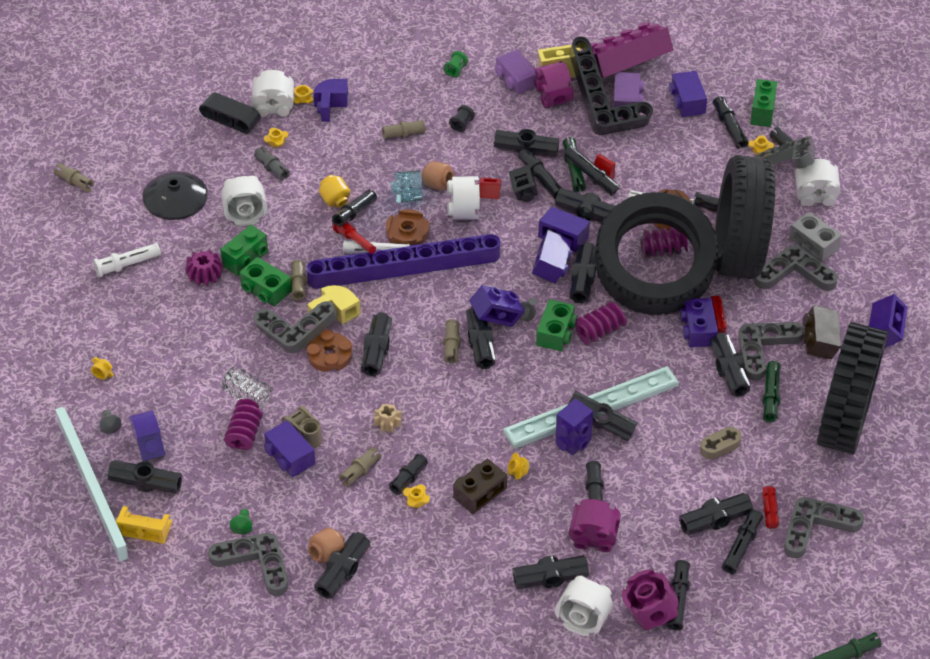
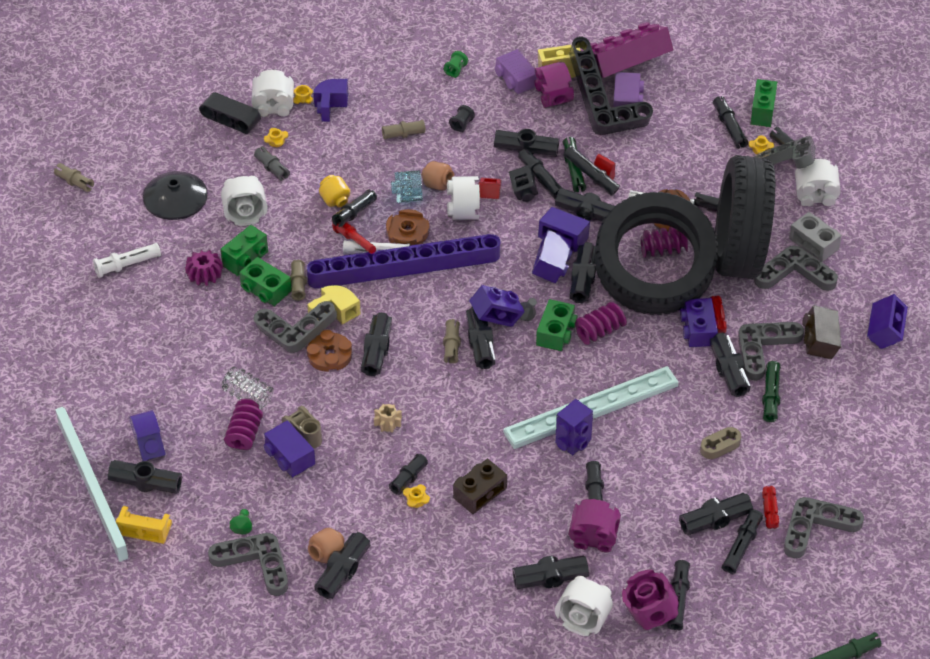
(101, 368): yellow plate -> none
(109, 422): dark grey rock -> none
(359, 467): dark tan pin -> none
(518, 466): yellow plate -> none
(616, 422): black piece -> none
(688, 93): dark purple brick -> none
(852, 388): black tyre -> none

